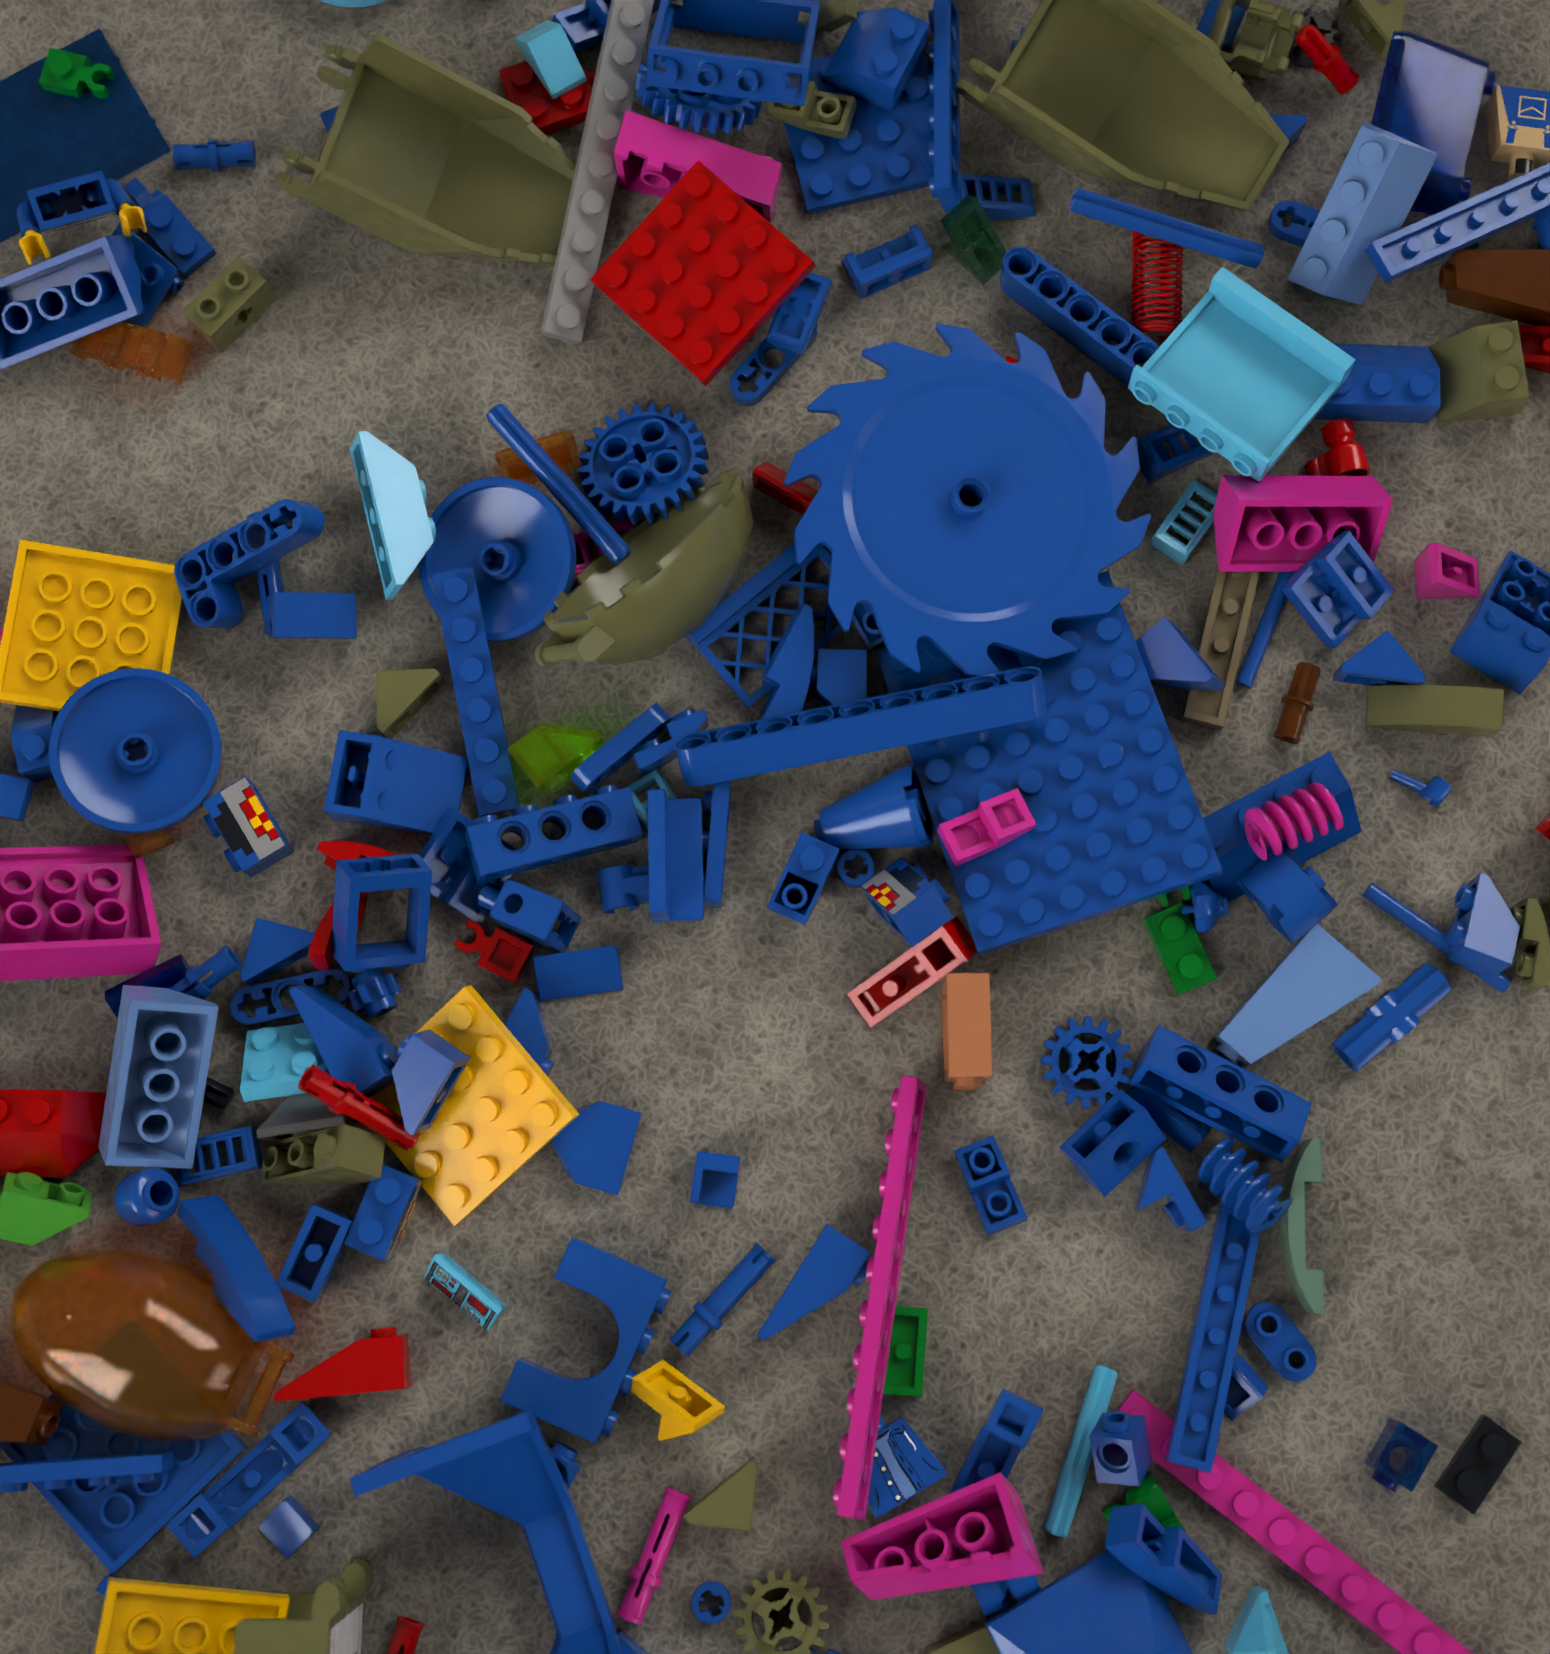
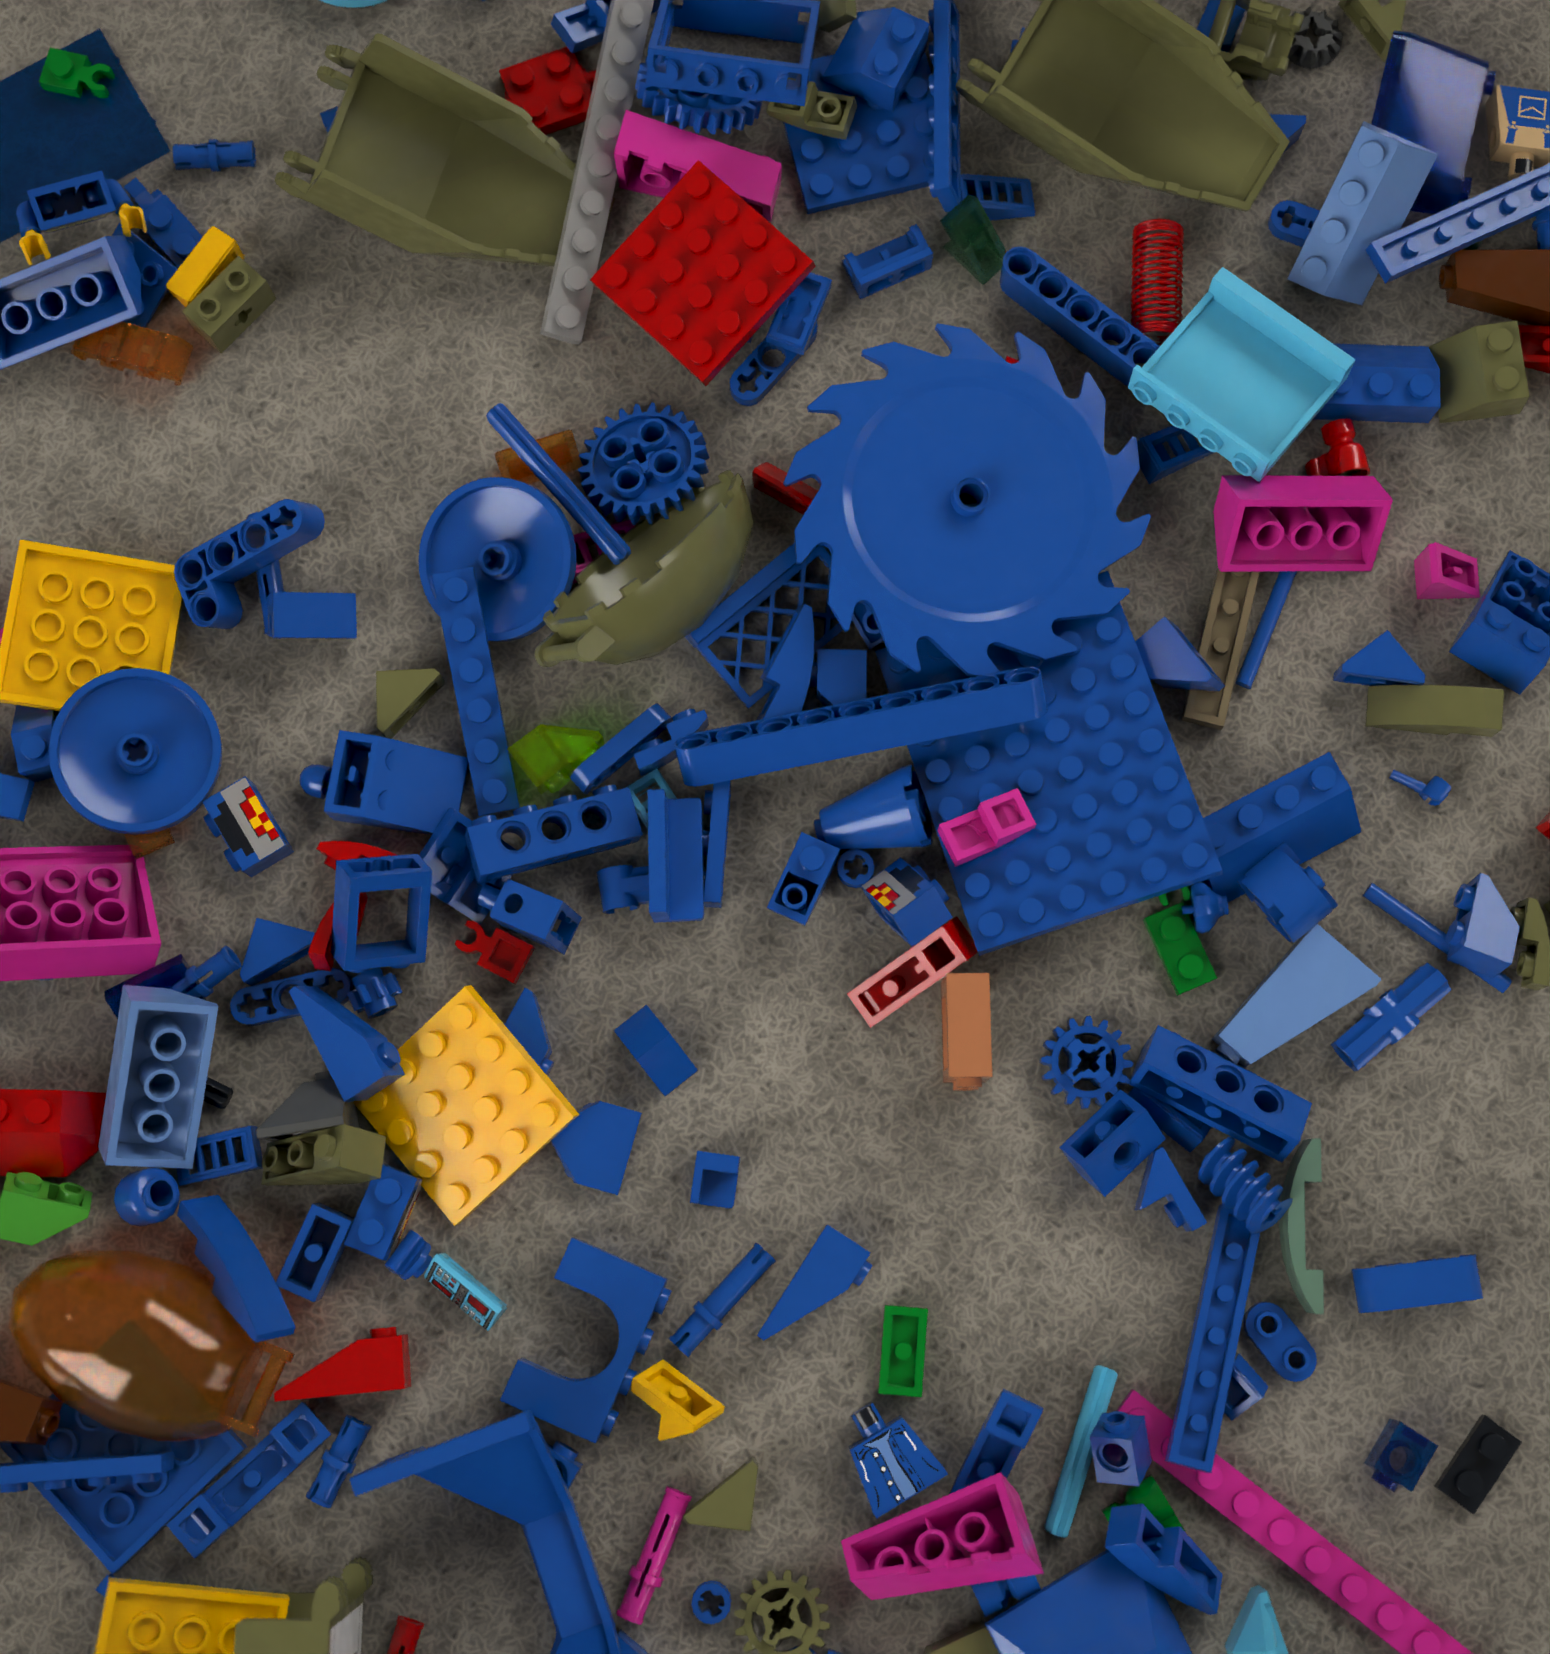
(203, 265): none -> yellow slope
(276, 1061): medium azure plate -> none
(289, 1526): blue slope -> none
(312, 780): none -> blue hinge
(338, 1461): none -> blue pin
(346, 1100): red pin -> none
(393, 509): medium azure wedge -> none
(410, 1257): none -> blue plate
(425, 1077): blue slope -> none
(551, 57): medium azure slope -> none
(578, 973): blue slope -> none
(655, 1050): none -> blue slope
(878, 1311): dark pink plate -> none
(990, 1185): blue slope -> none
(1166, 228): blue axle -> none
(1170, 545): medium azure slope -> none
(1290, 817): dark pink piece -> none
(1297, 702): reddish brown axle -> none
(1326, 58): red axle -> none
(1337, 589): blue slope -> none
(1417, 1284): none -> blue beam

